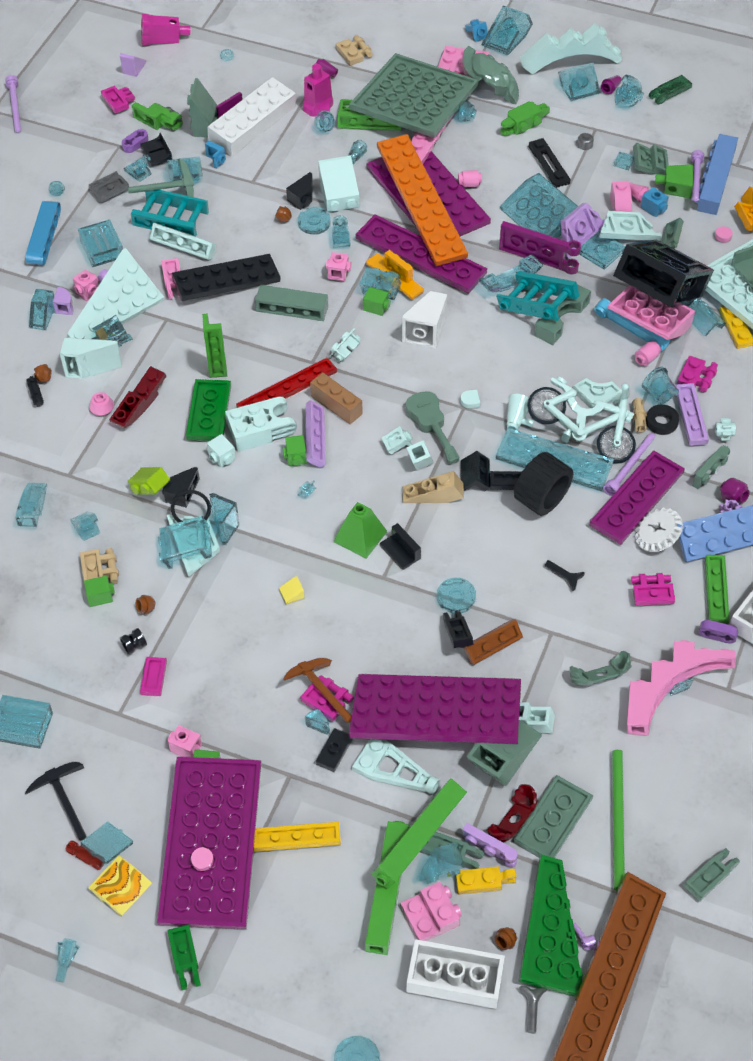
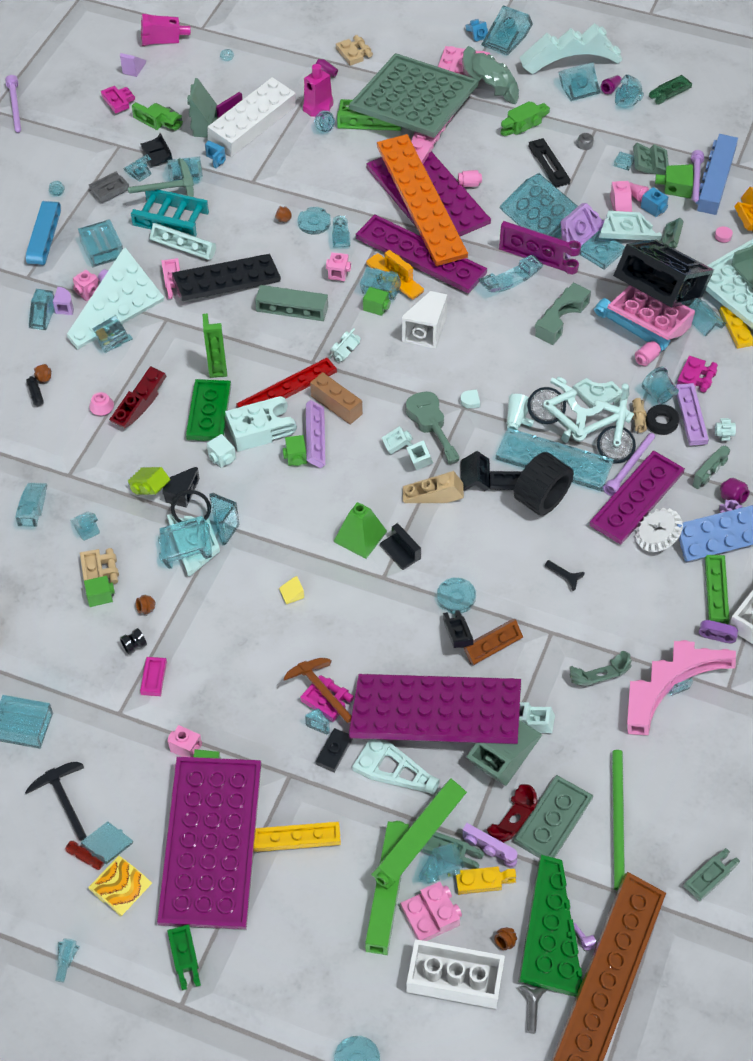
(89, 357): light aqua slope -> none
(132, 141): medium lavender beam -> none
(202, 859): bright pink tile -> none
(301, 191): black slope -> none
(307, 488): clear light blue plate -> none
(338, 183): light aqua slope -> none
(357, 150): clear light blue cone -> none
(467, 112): clear light blue cone -> none
(541, 284): teal fence -> none
(653, 593): dark pink plate -> none

